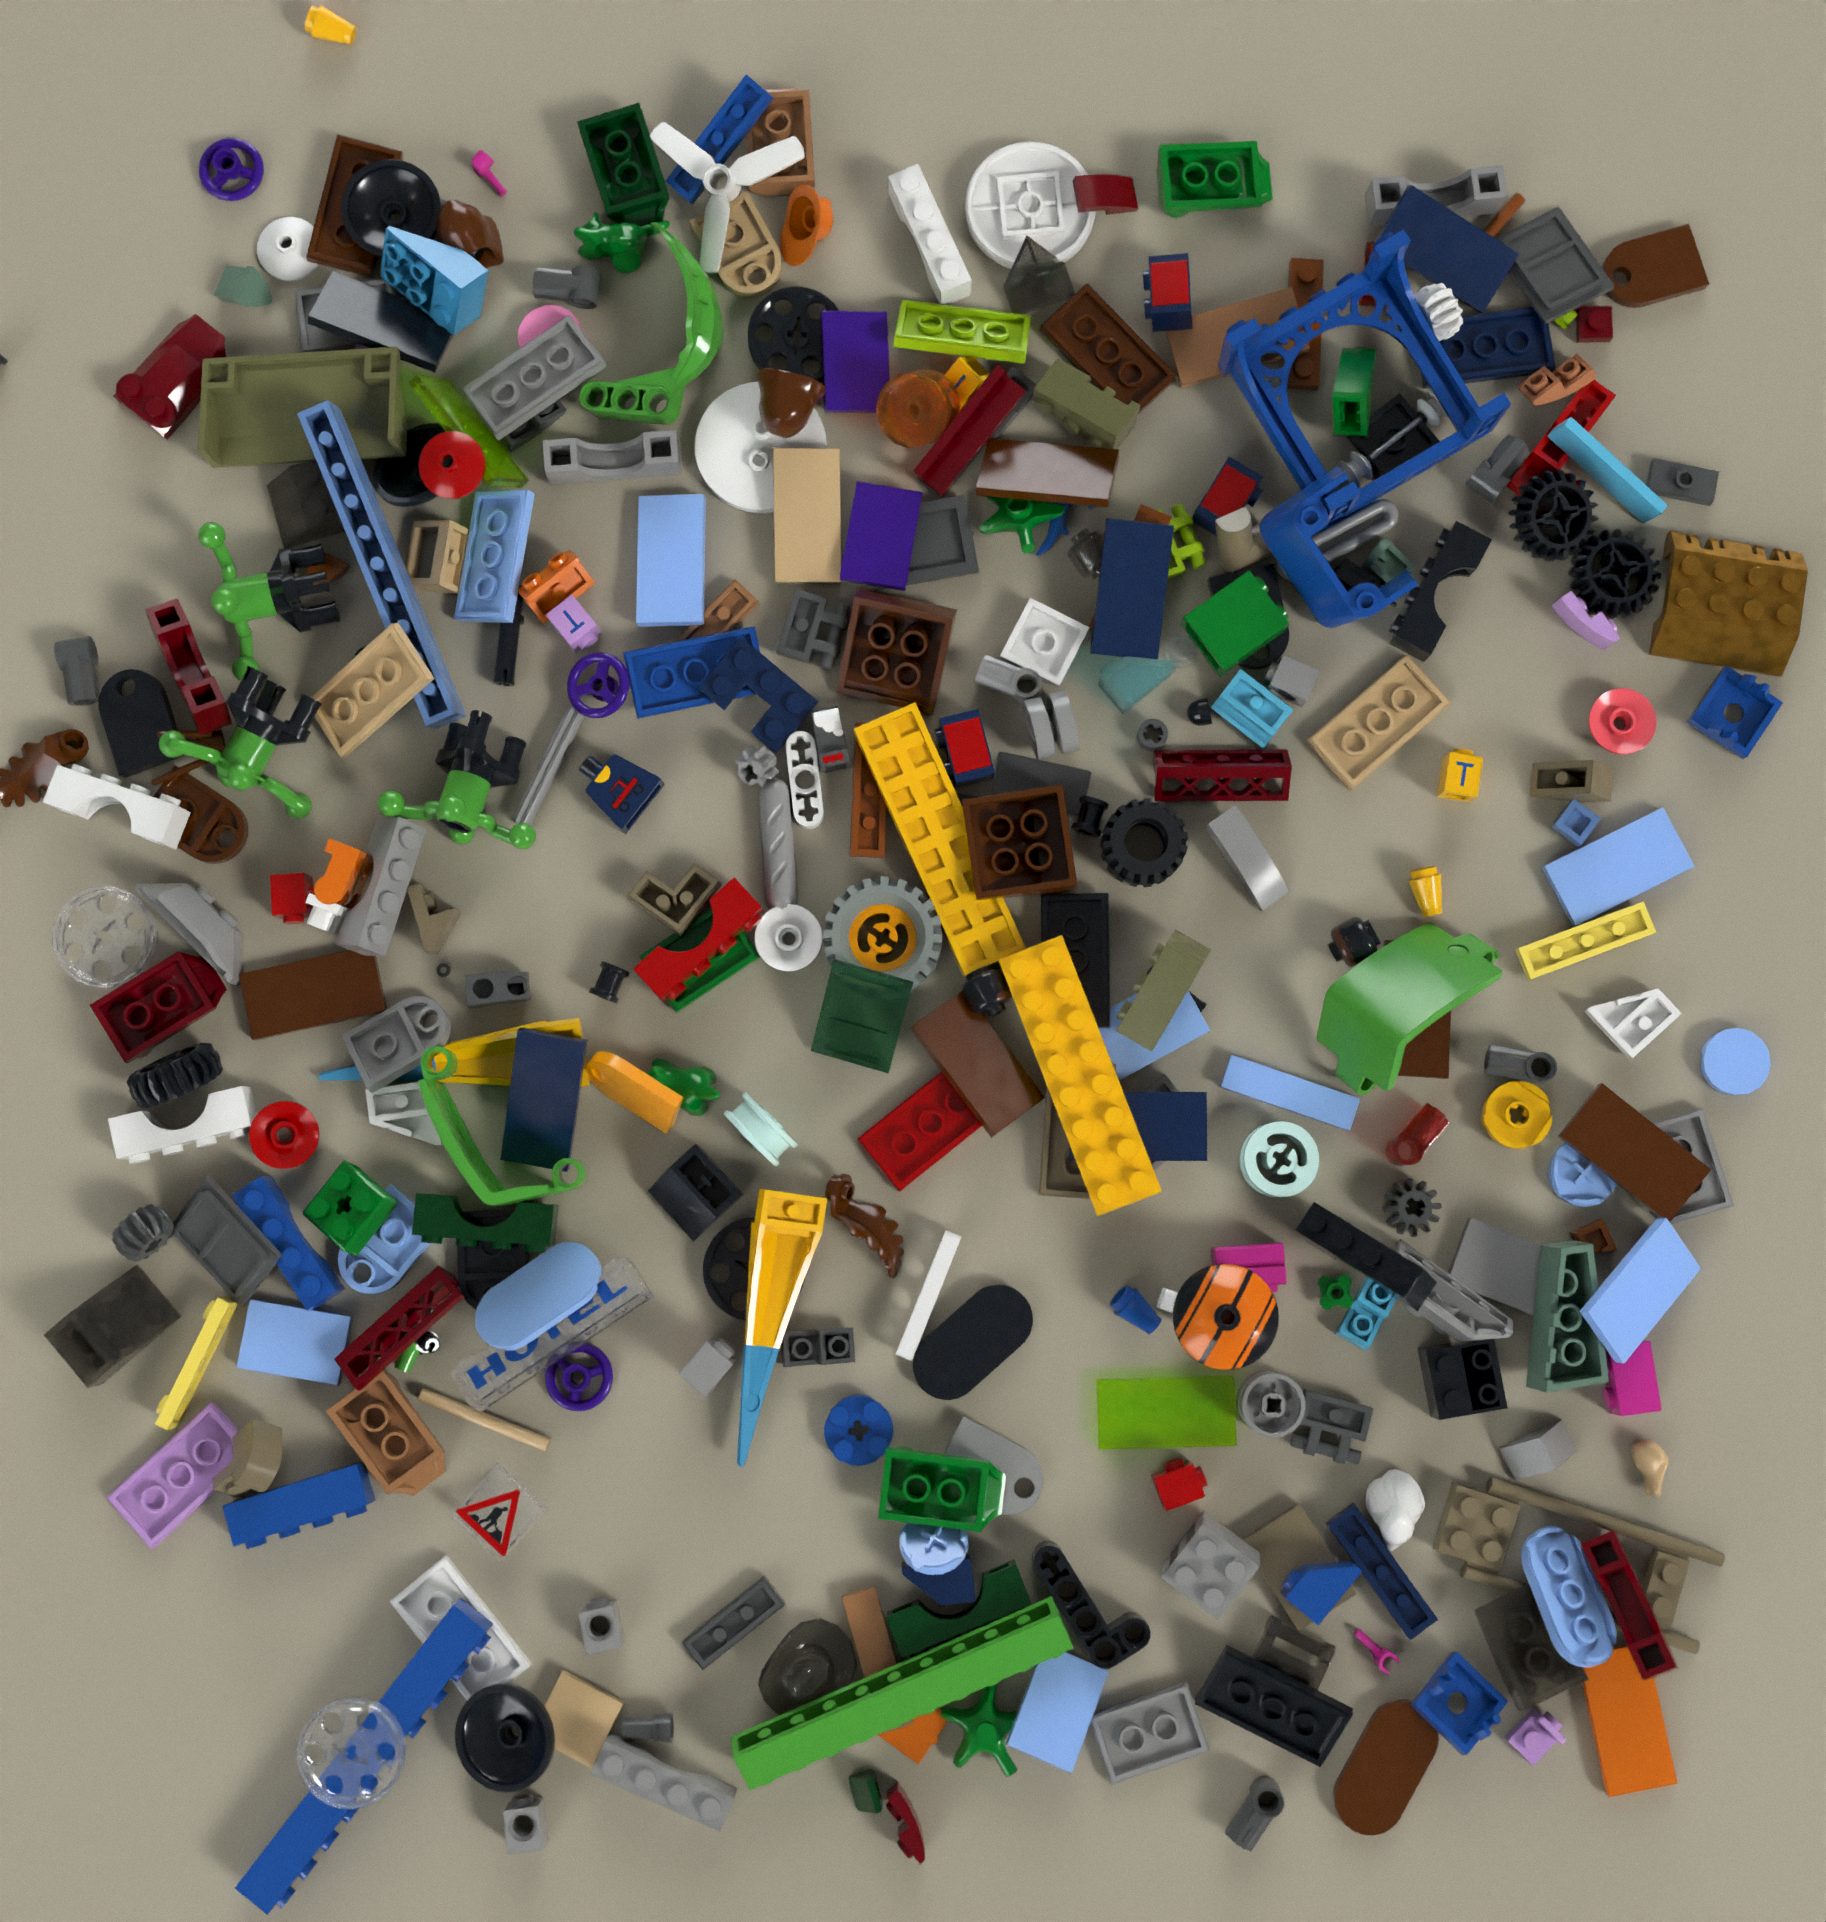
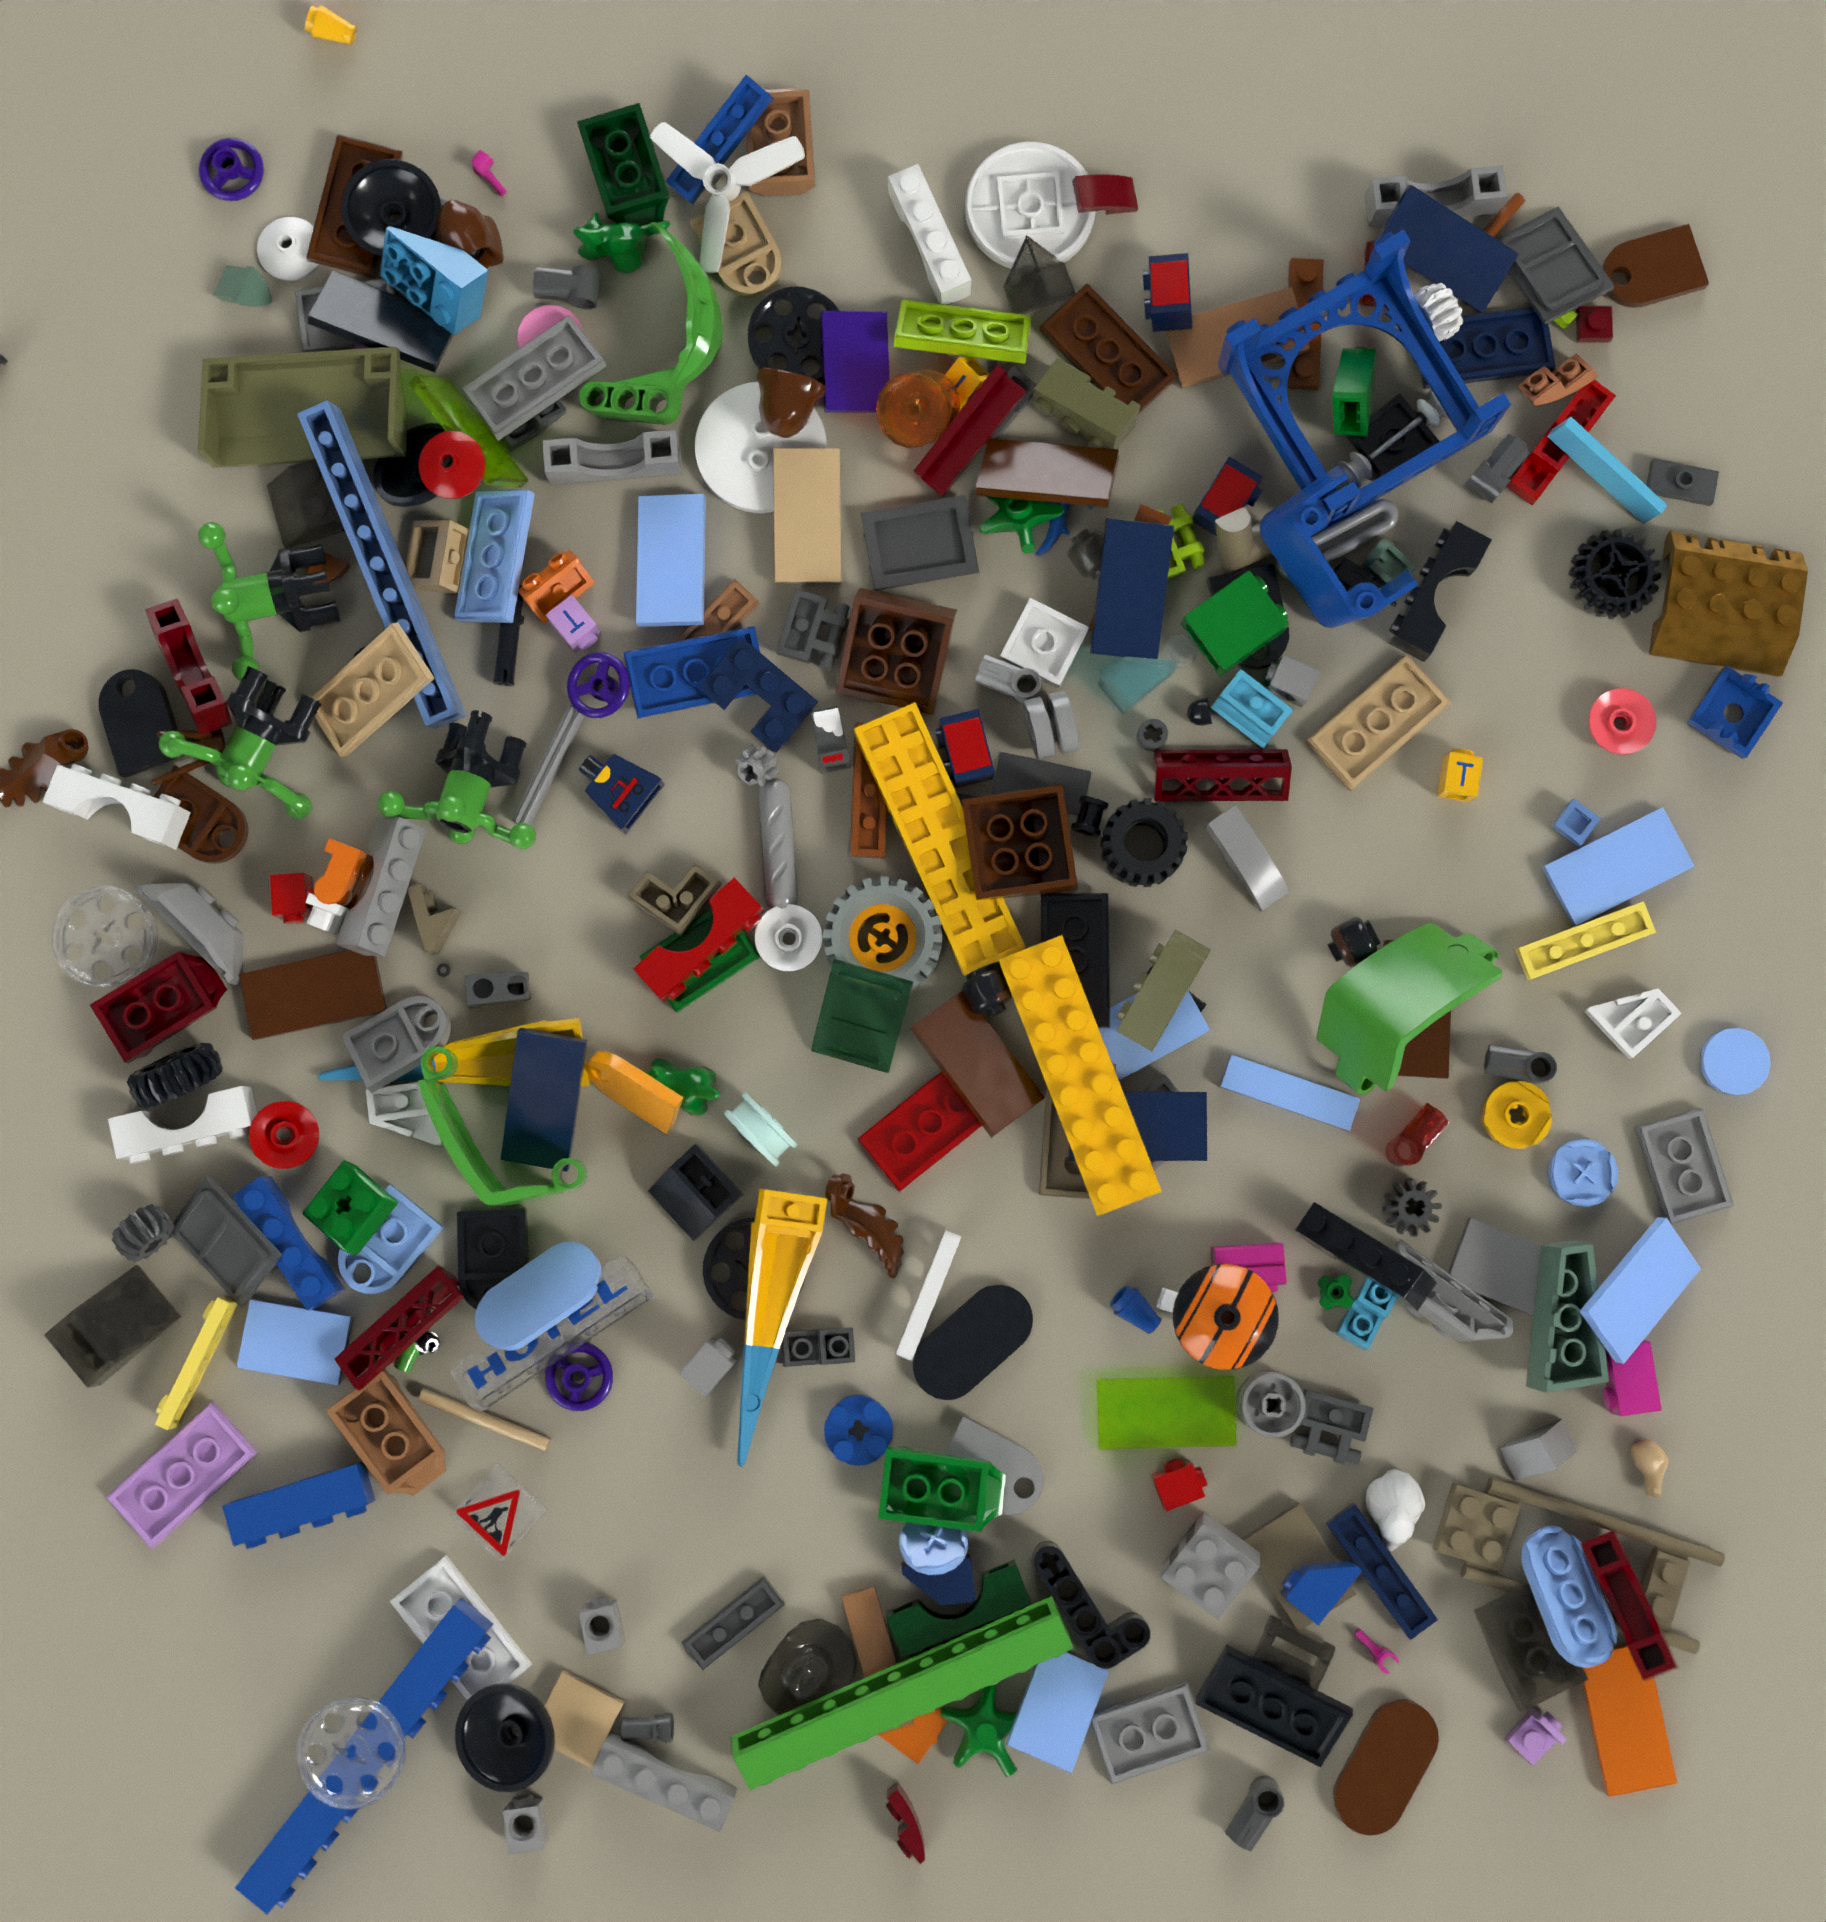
(78, 662): dark grey piece -> none
(170, 378): dark red slope -> none
(255, 1460): dark tan brick -> none
(442, 1217): dark green arch -> none
(609, 982): black bush -> none
(793, 756): white beam -> none
(806, 223): orange piece -> none
(866, 1792): dark green slope -> none
(881, 536): dark purple tile -> none
(1212, 177): green slope -> none
(1300, 1175): light aqua wheel -> none
(1427, 889): yellow cone -> none
(1462, 1378): black slope -> none
(1481, 1698): blue piece -> none
(1562, 537): black gear -> none
(1572, 780): dark tan slope -> none
(1597, 630): lavender slope -> none
(1597, 1234): dark orange tile -> none
(1634, 1152): reddish brown tile -> none

